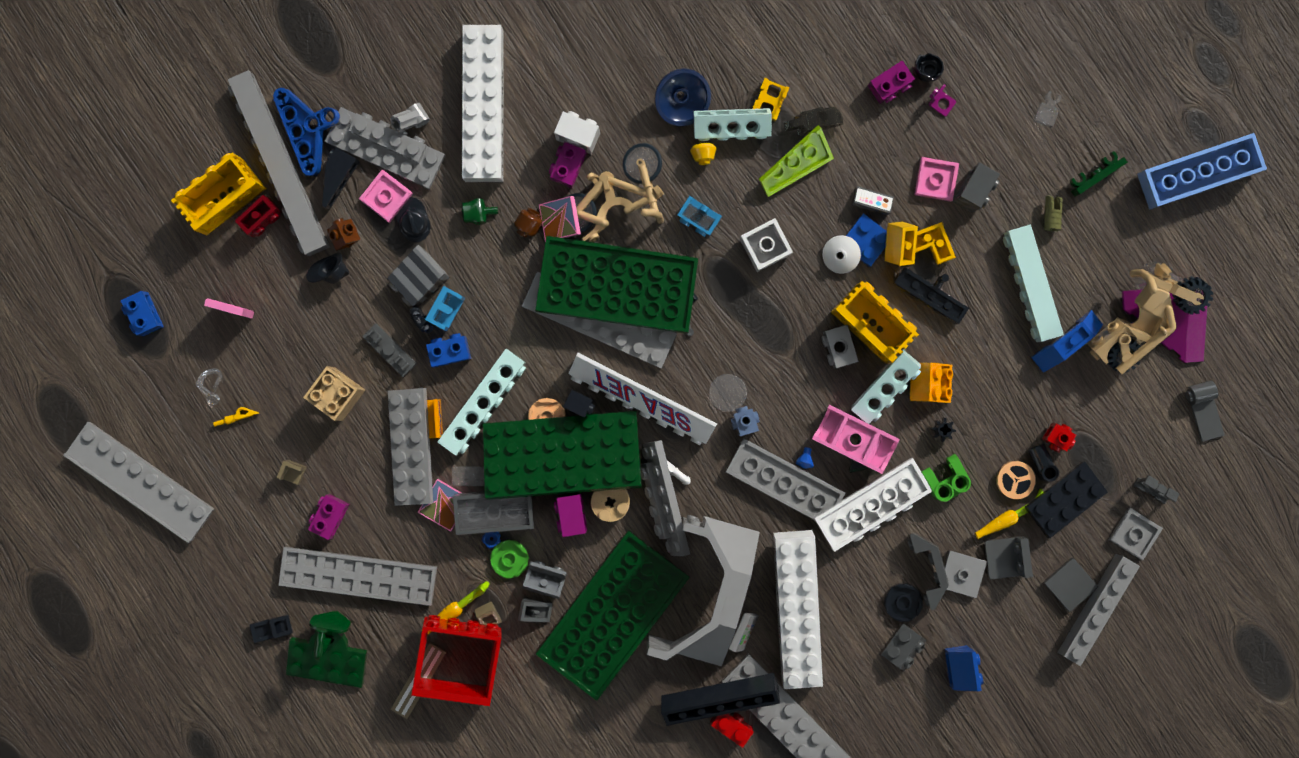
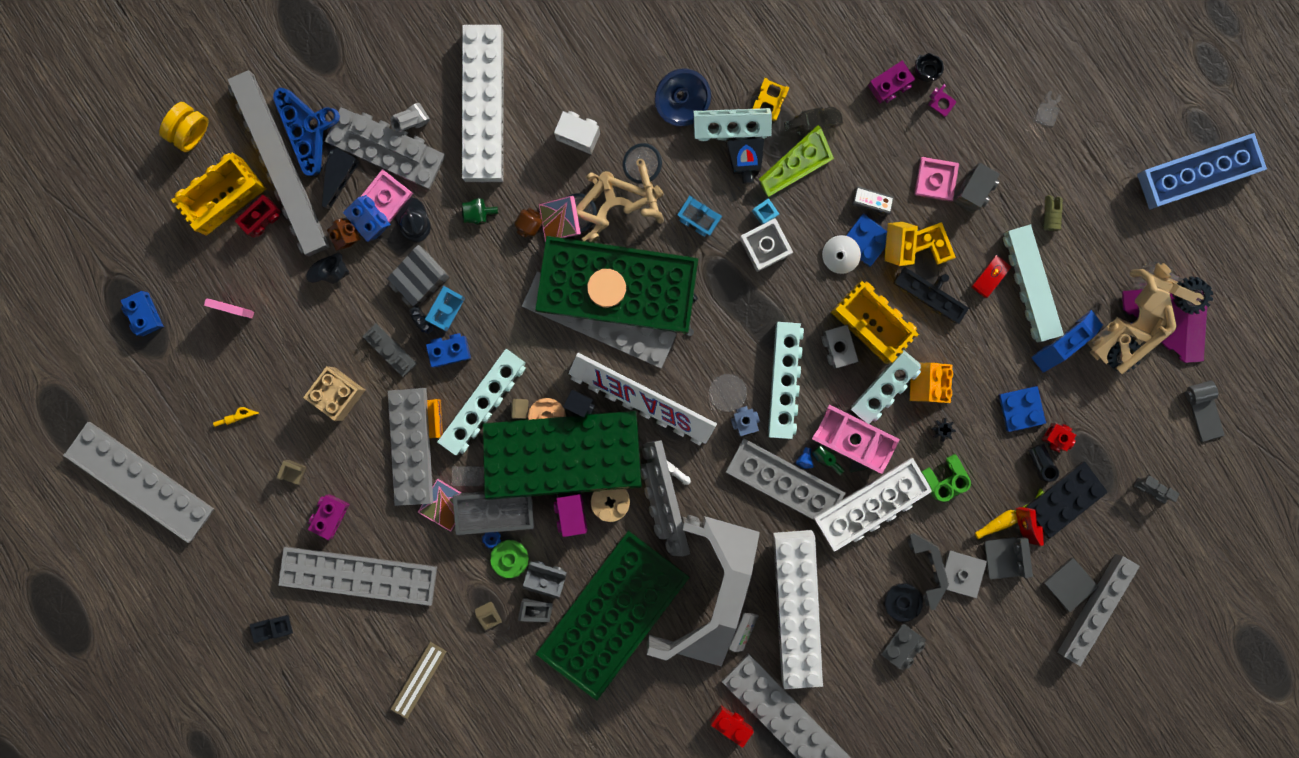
(183, 126): none -> yellow wheel
(212, 398): clear piece -> none
(327, 658): dark green plate -> none
(367, 218): none -> blue brick
(453, 690): red window -> none
(455, 609): piece -> none
(519, 408): none -> dark tan slope
(568, 164): magenta brick -> none
(606, 288): none -> light nougat tile
(703, 153): yellow cone -> none
(720, 699): black brick -> none
(746, 157): none -> black torso
(765, 212): none -> medium azure slope
(784, 330): none -> light aqua brick
(822, 455): none -> dark green piece
(963, 668): blue slope -> none
(991, 276): none -> red slope
(1015, 480): light nougat tile -> none
(1022, 408): none -> blue plate
(1027, 523): none -> red slope
(1098, 174): dark green plate -> none
(1135, 534): light grey tile -> none

